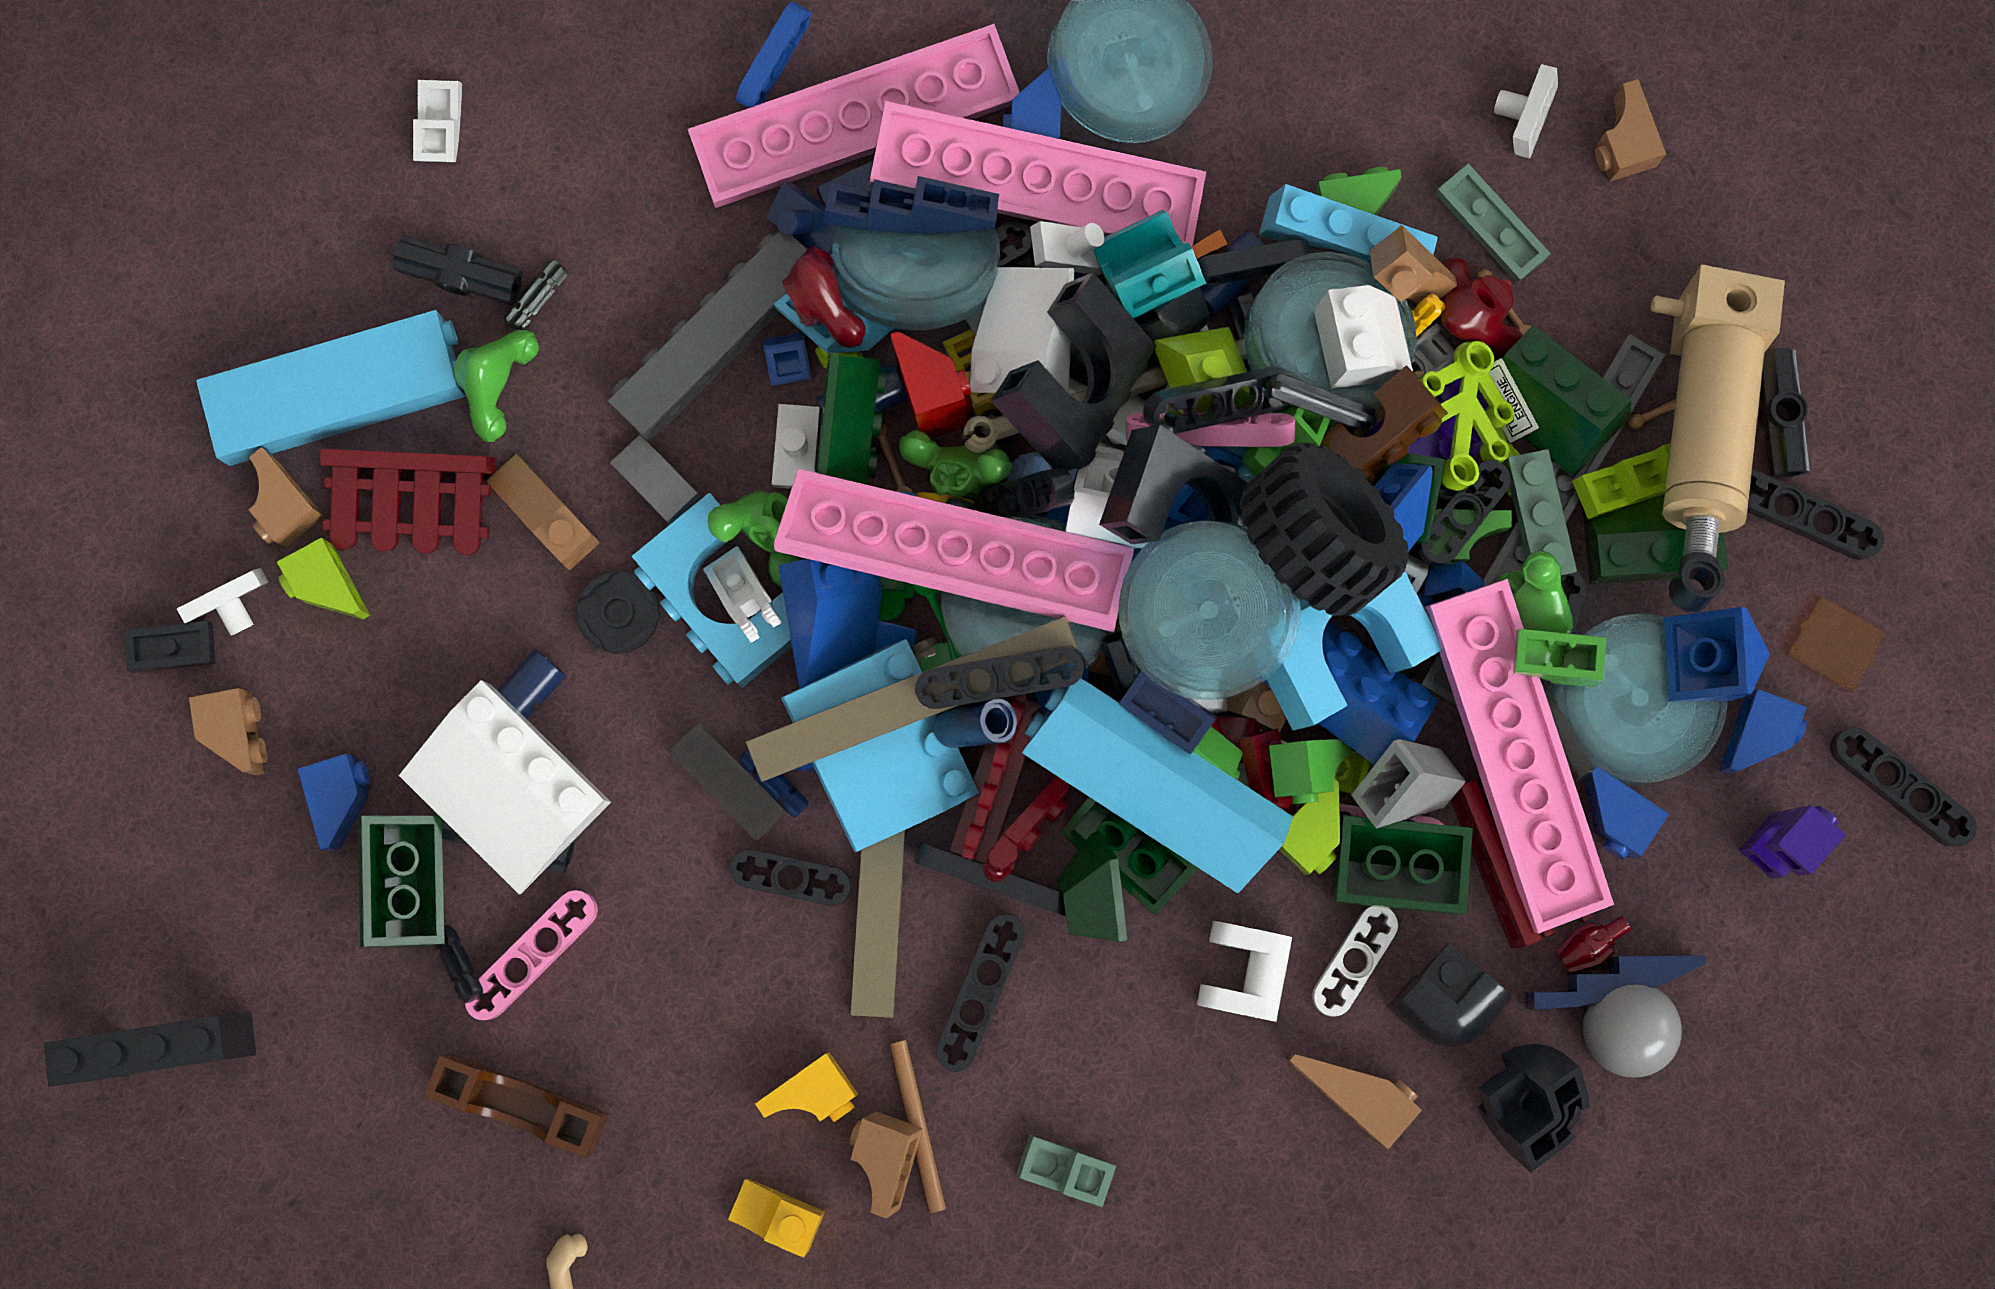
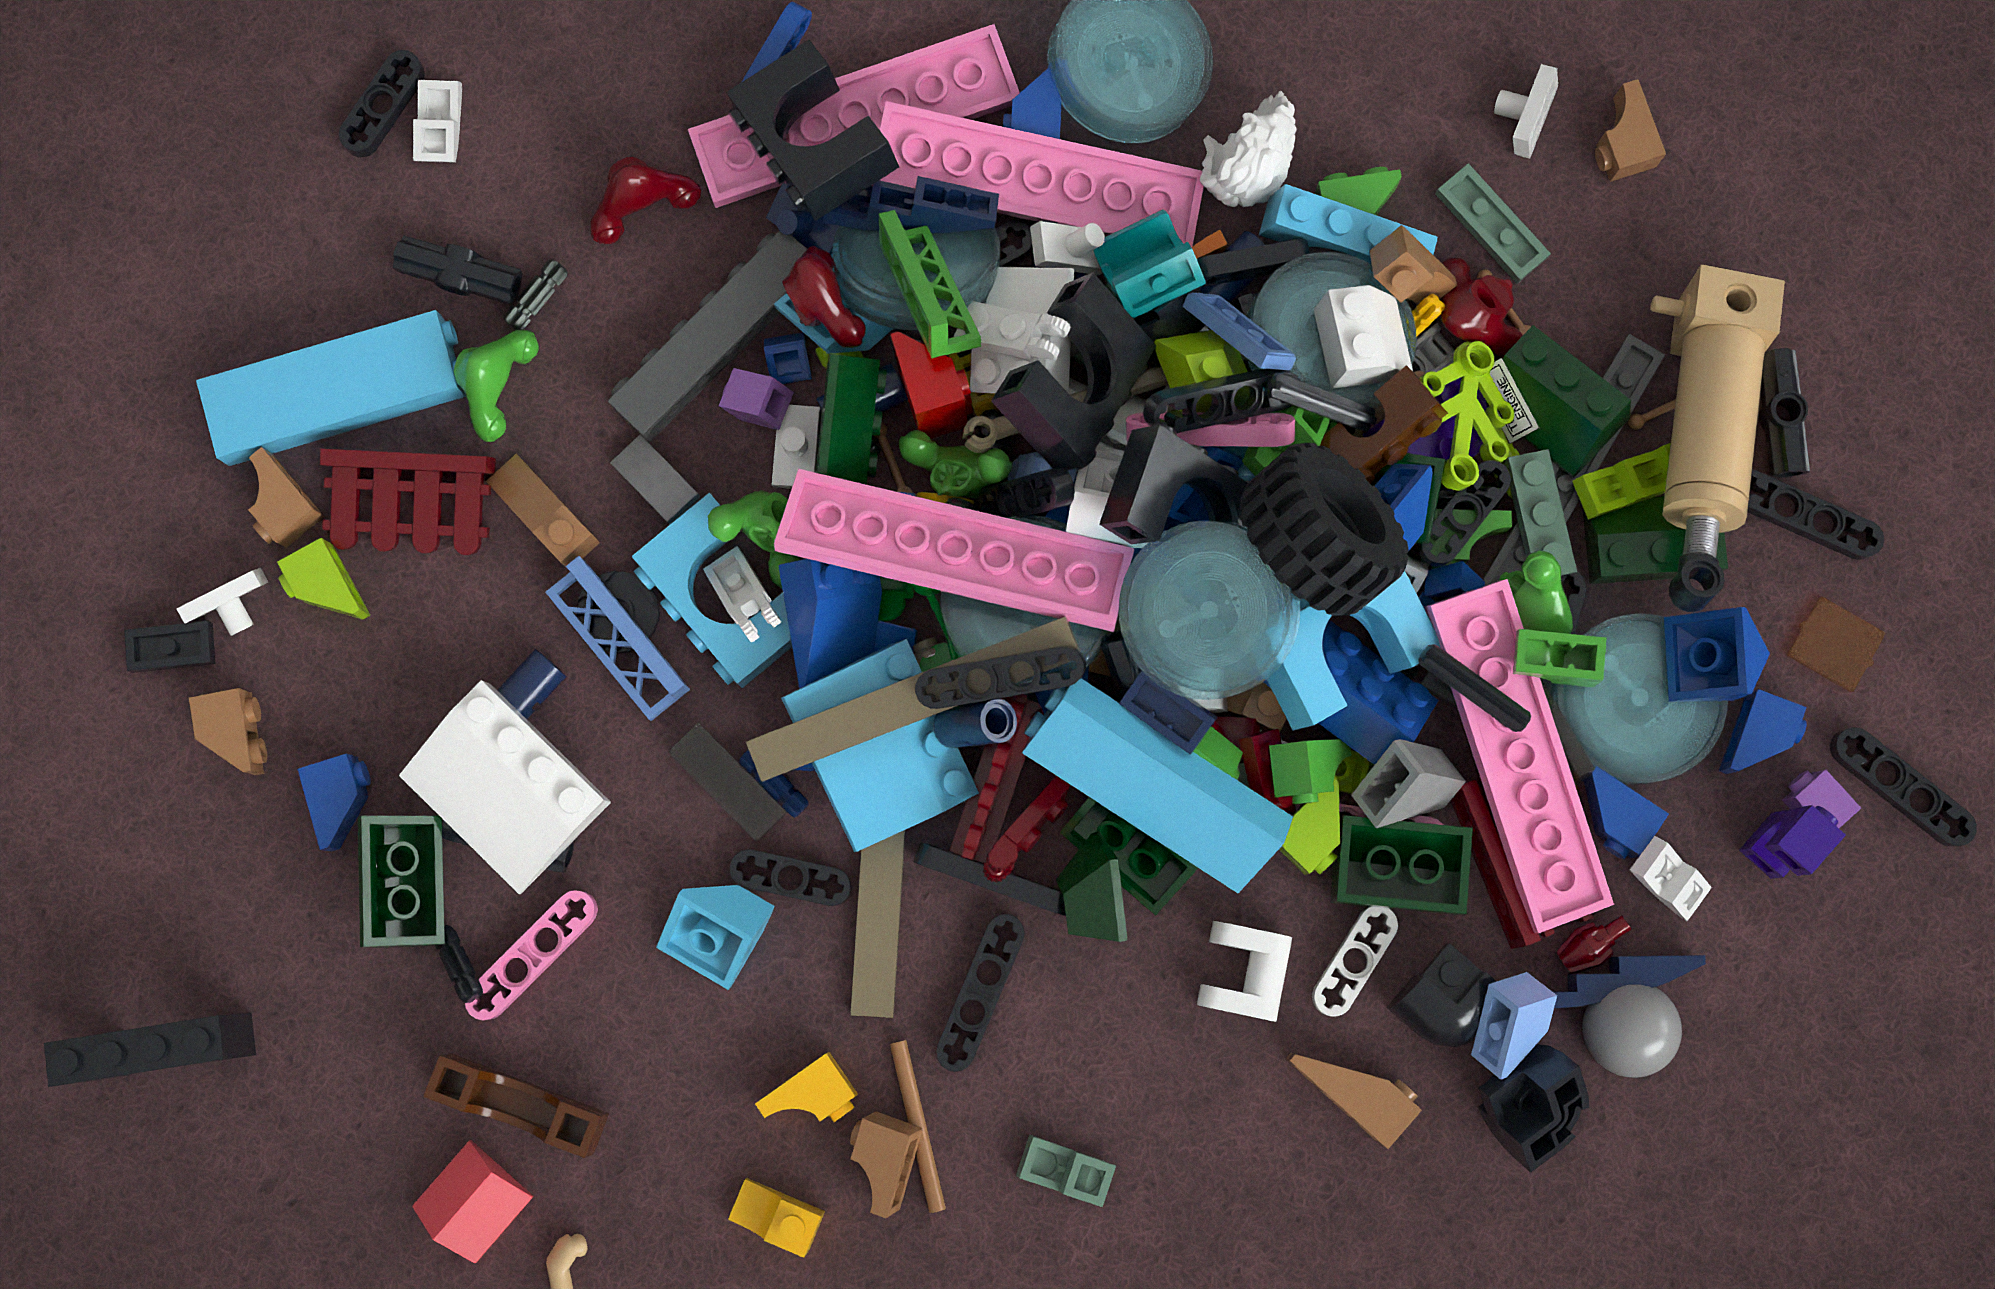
(377, 87): none -> black beam
(471, 1203): none -> coral slope
(622, 623): none -> medium blue fence
(633, 188): none -> dark red head
(715, 930): none -> medium azure slope
(756, 398): none -> medium lavender brick
(819, 174): none -> black arch
(920, 293): none -> bright green fence
(1016, 331): none -> white hinge
(1239, 331): none -> medium blue tile
(1254, 158): none -> white hair
(1474, 688): none -> black axle
(1512, 1022): none -> light blue slope
(1670, 878): none -> white slope
(1822, 791): none -> medium lavender brick

